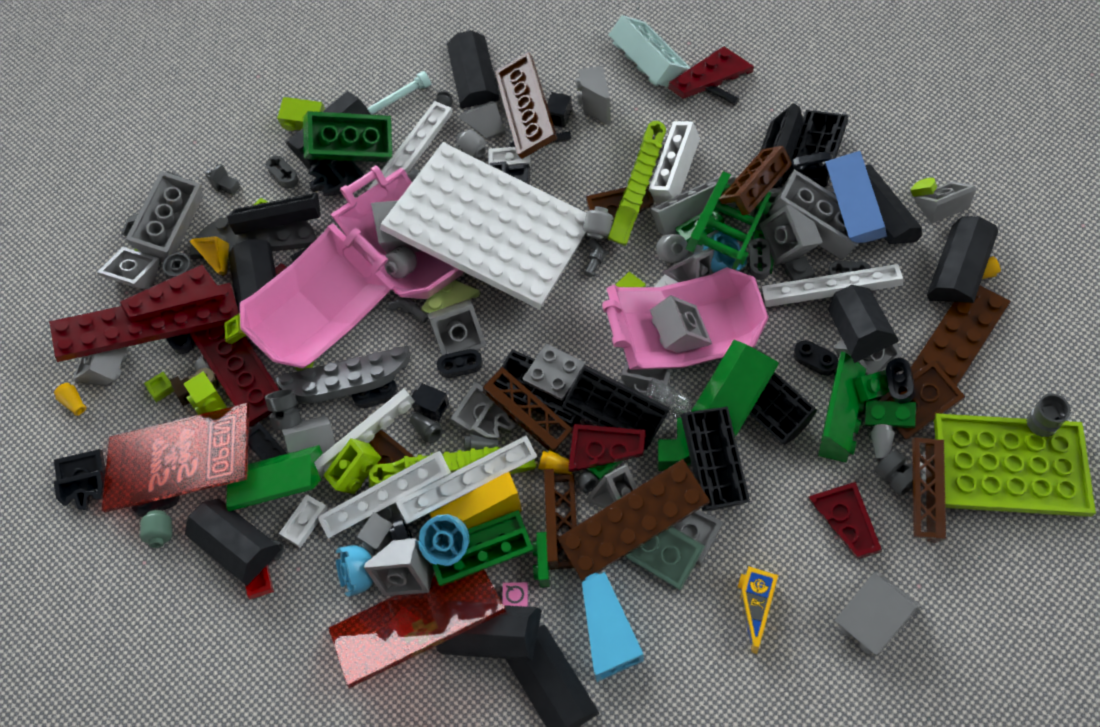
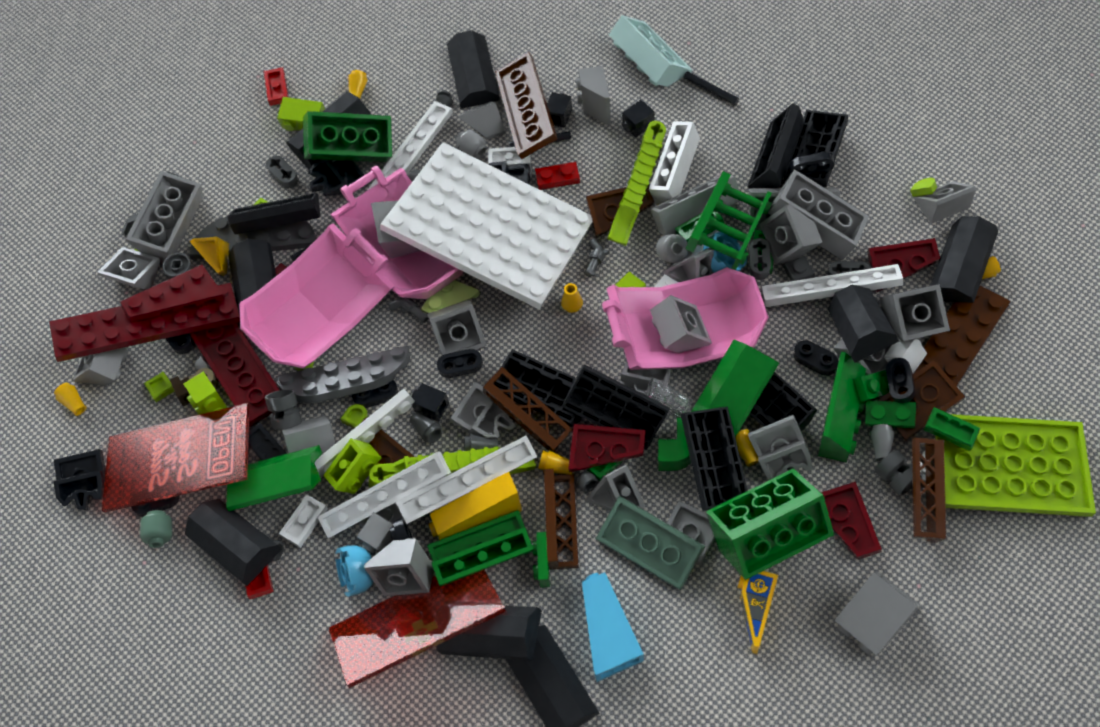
(221, 181): dark grey piece -> none
(232, 330): lime tile -> none
(275, 85): none -> red plate
(354, 415): none -> lime tile
(357, 81): none -> yellow cone
(401, 262): light grey head -> none
(421, 81): light aqua piece -> none
(443, 540): medium azure cylinder -> none
(515, 594): bright pink tile -> none
(553, 372): light grey bracket -> none
(557, 175): none -> red plate
(571, 298): none -> yellow cone
(598, 223): light grey head -> none
(633, 520): reddish brown plate -> none
(637, 118): none -> black brick
(710, 72): dark red wing -> none
(746, 448): none -> yellow cone
(757, 179): reddish brown fence -> none
(770, 523): none -> green brick
(781, 447): none -> light grey plate
(856, 198): medium blue brick -> none
(898, 221): black piece -> none
(909, 256): none -> dark red wing
(909, 350): none -> white brick
(916, 312): none -> light grey slope
(951, 429): none -> green plate
(1048, 415): dark grey wheel -> none

